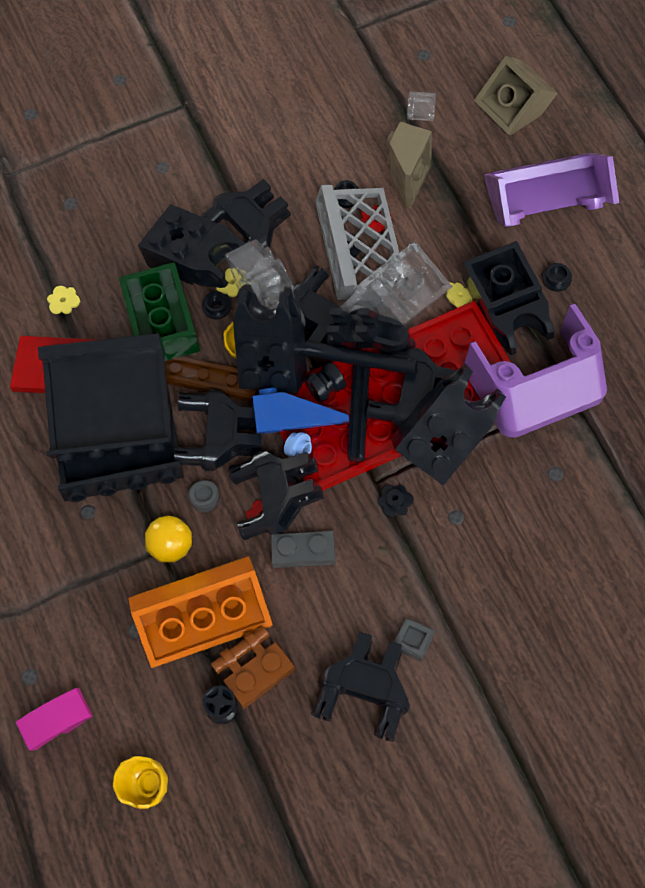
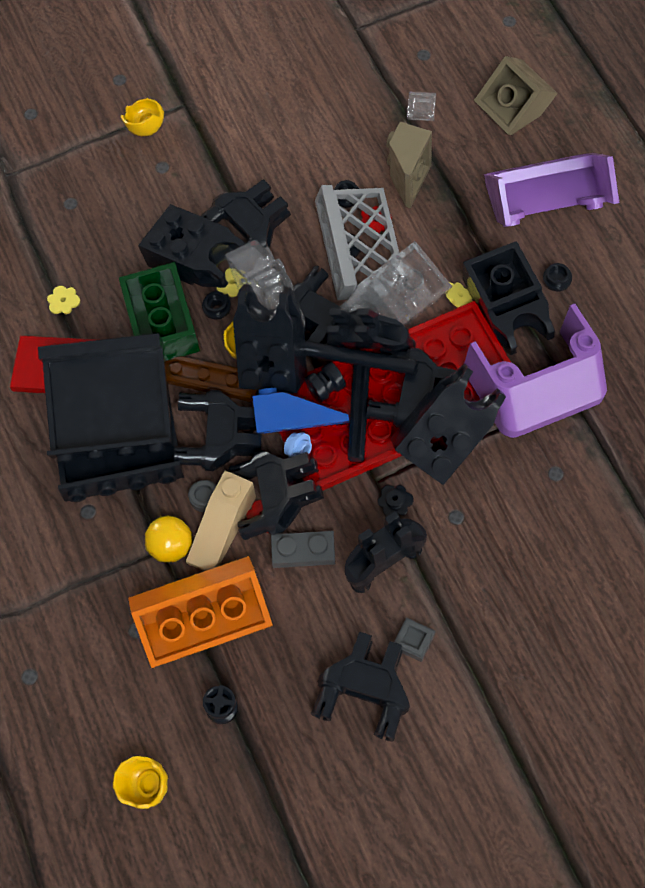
(54, 718): dark pink slope -> none
(143, 117): none -> yellow hair
(220, 521): none -> tan slope
(258, 674): dark orange plate -> none
(383, 549): none -> black connector

